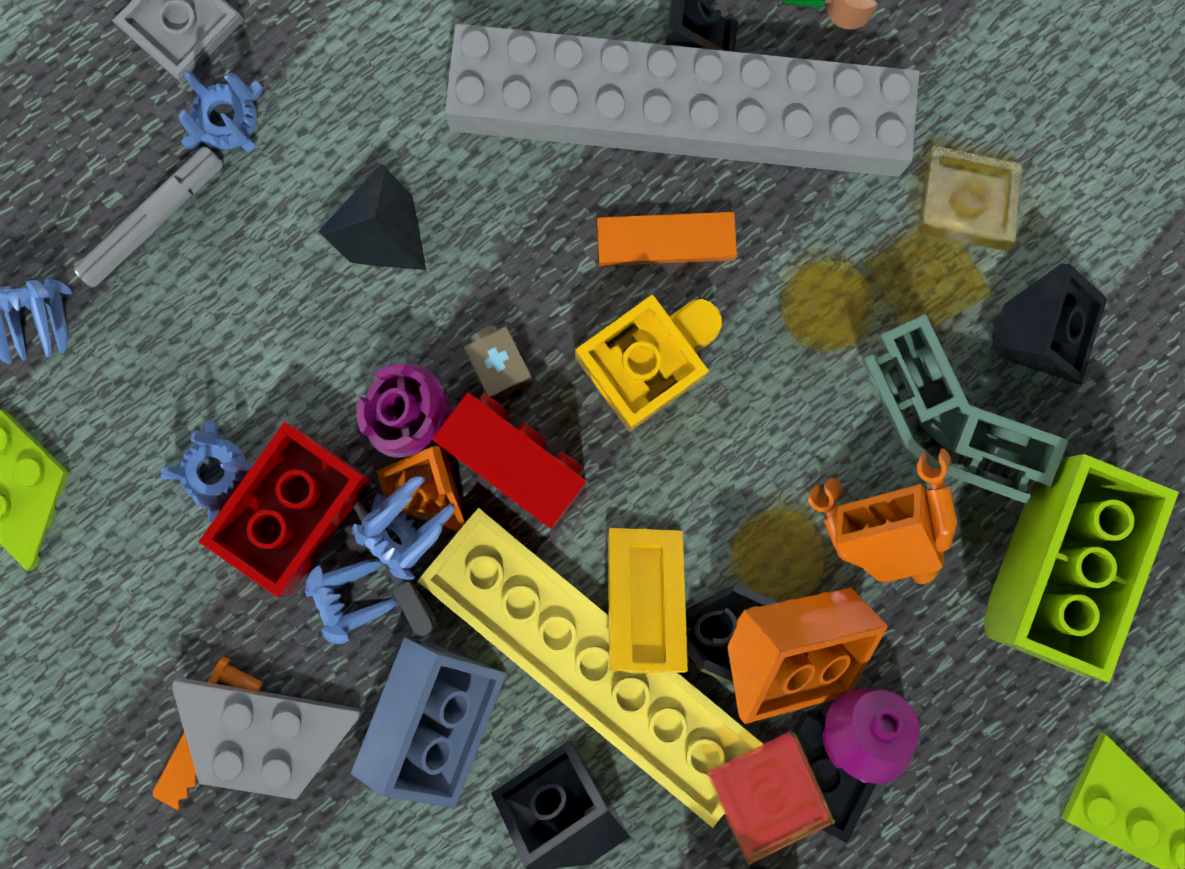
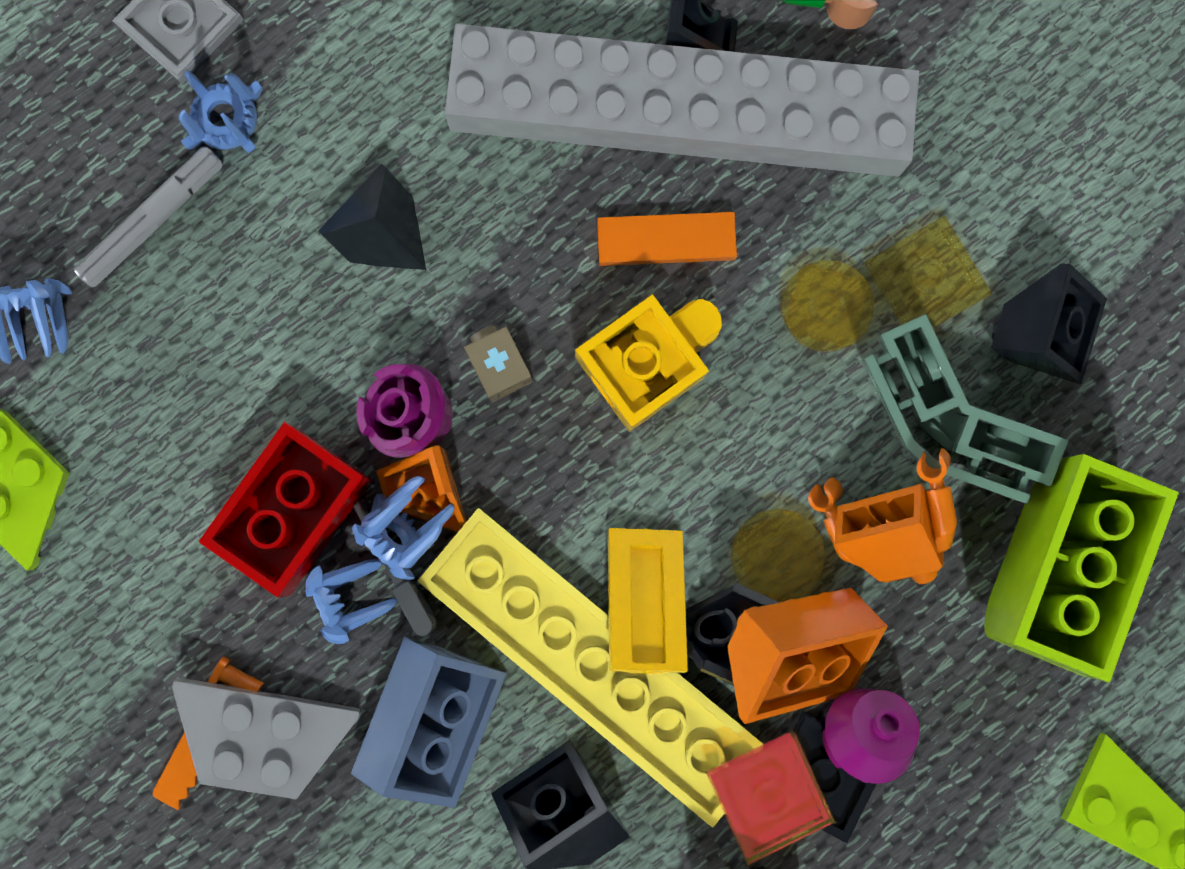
(208, 446): medium blue piece -> none
(512, 458): red brick -> none
(970, 198): clear yellow tile -> none

